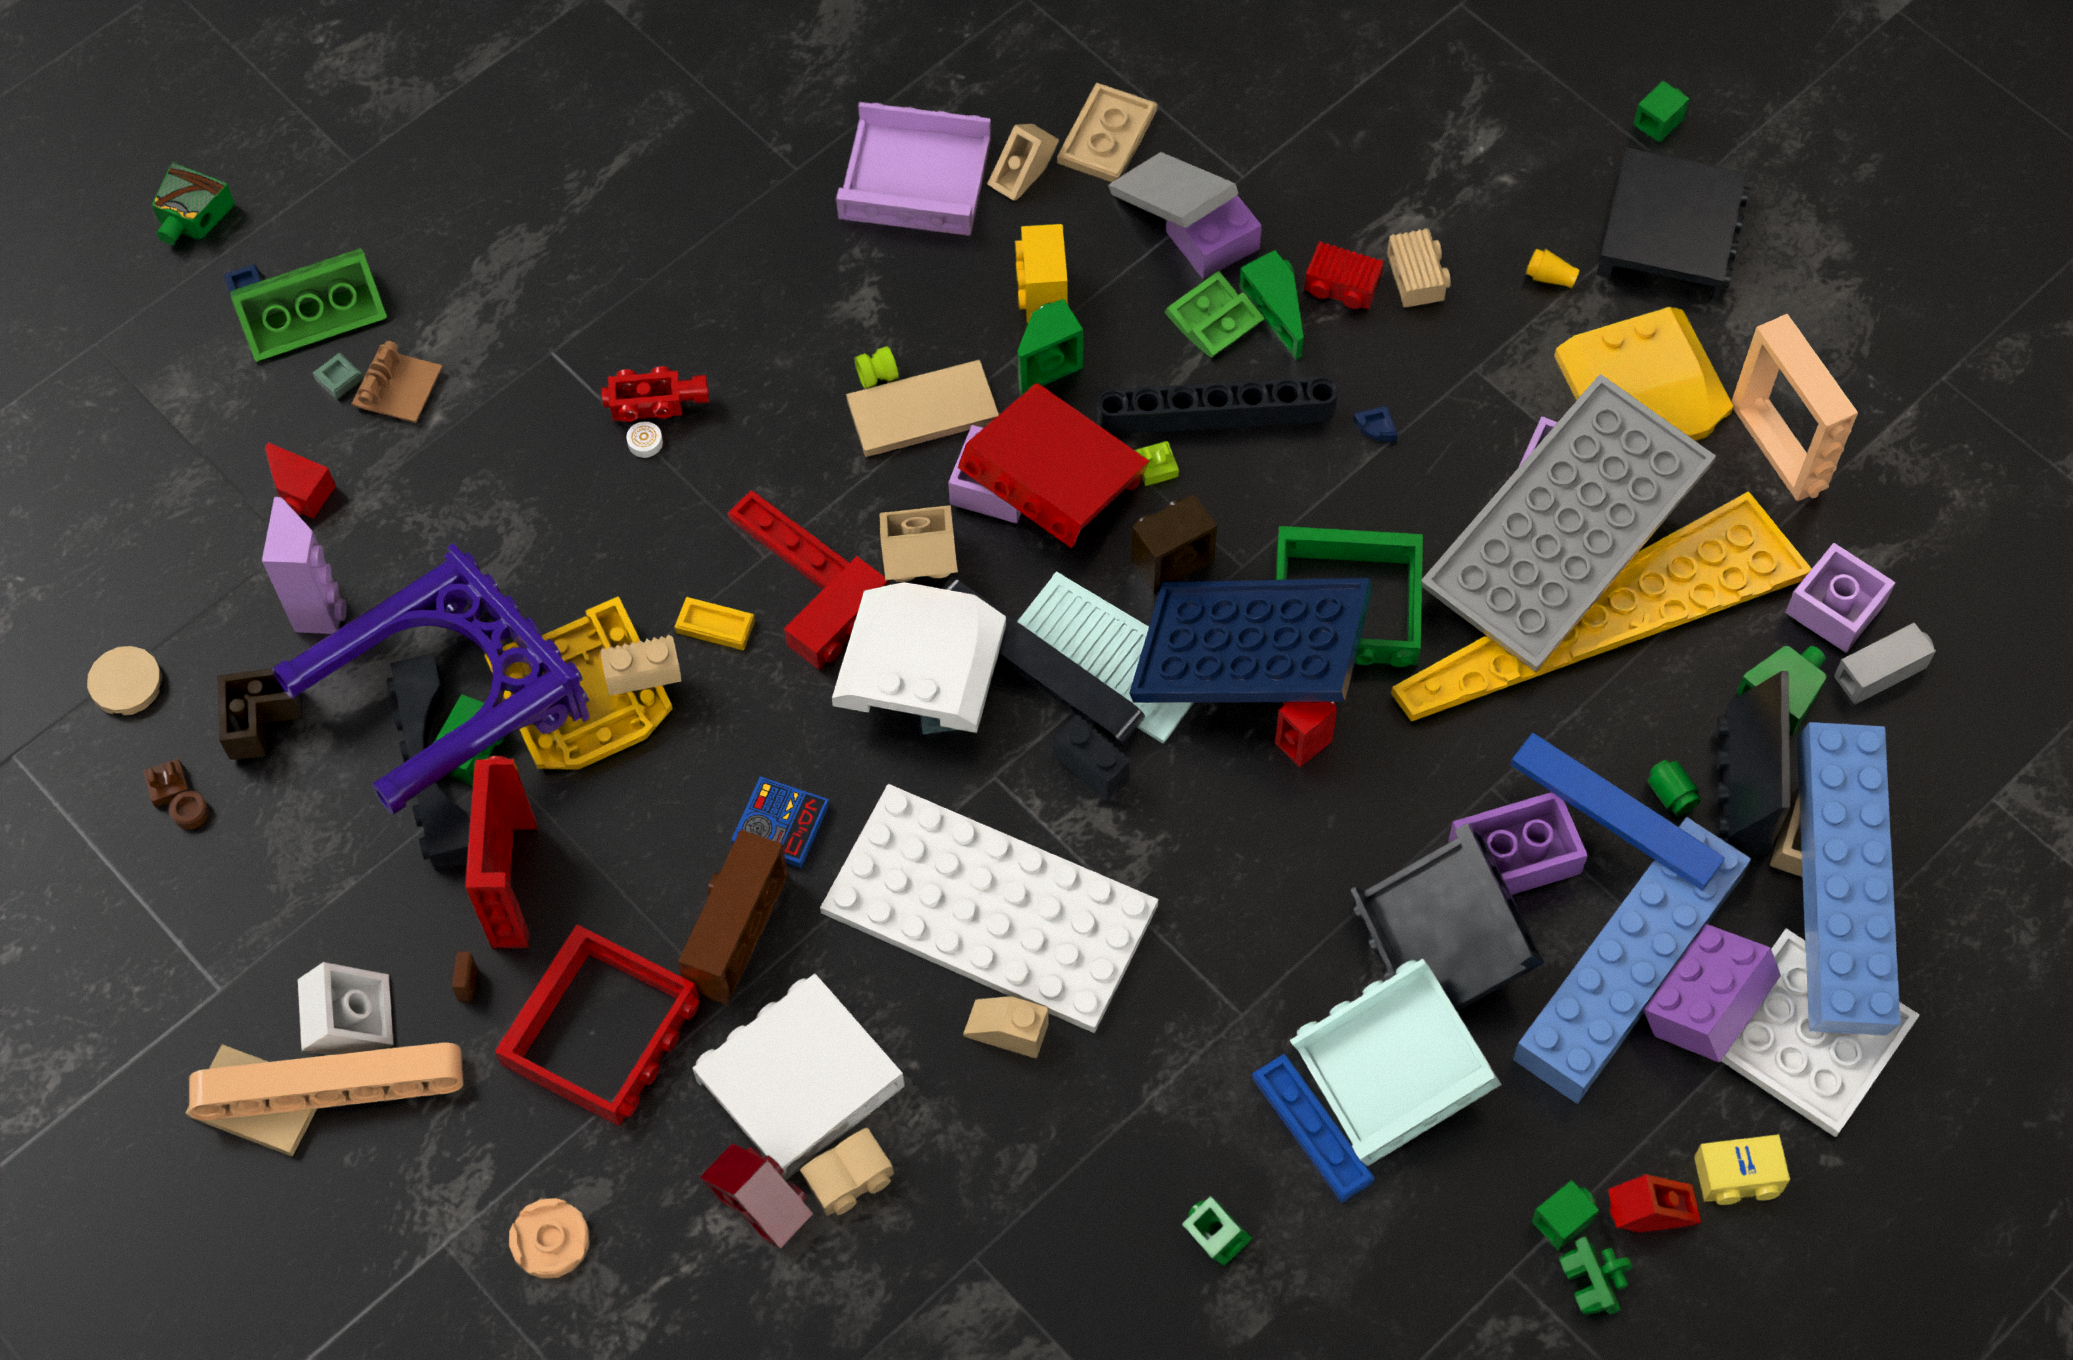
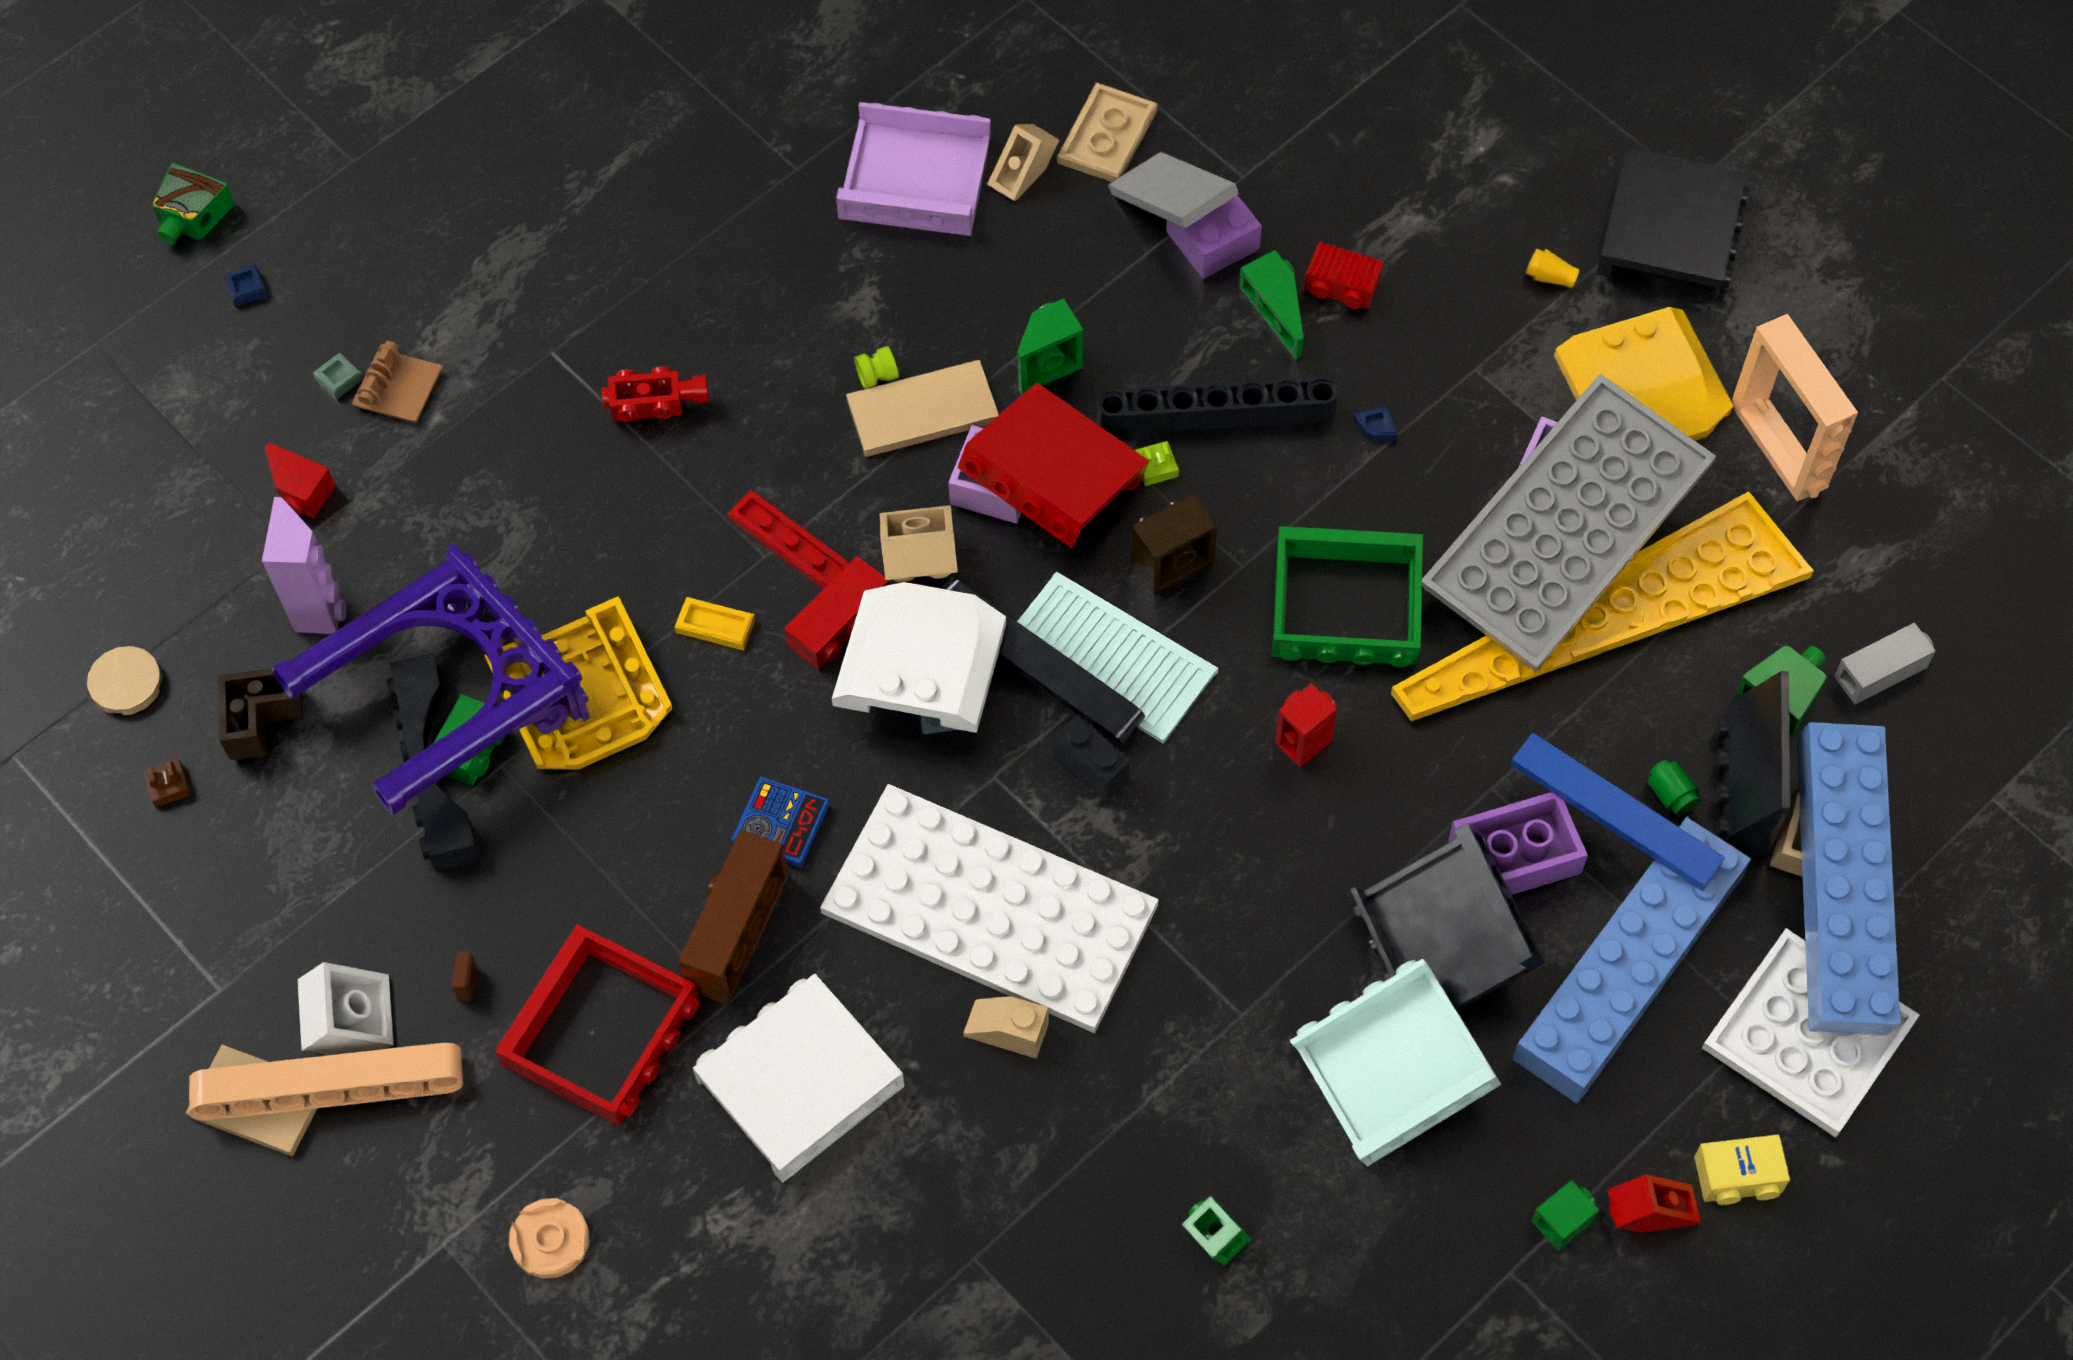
(189, 810): reddish brown tile -> none
(308, 304): bright green slope -> none
(496, 811): red panel -> none
(640, 665): tan brick -> none
(644, 439): white tile -> none
(758, 1192): brick -> none
(848, 1172): tan brick -> none
(1040, 267): yellow brick -> none
(1214, 315): bright green slope -> none
(1252, 641): dark blue plate -> none
(1313, 1128): blue tile -> none
(1417, 268): tan brick -> none
(1586, 1260): green hips -> none
(1661, 111): green brick -> none
(1712, 992): medium lavender brick -> none
(1839, 597): lavender brick -> none

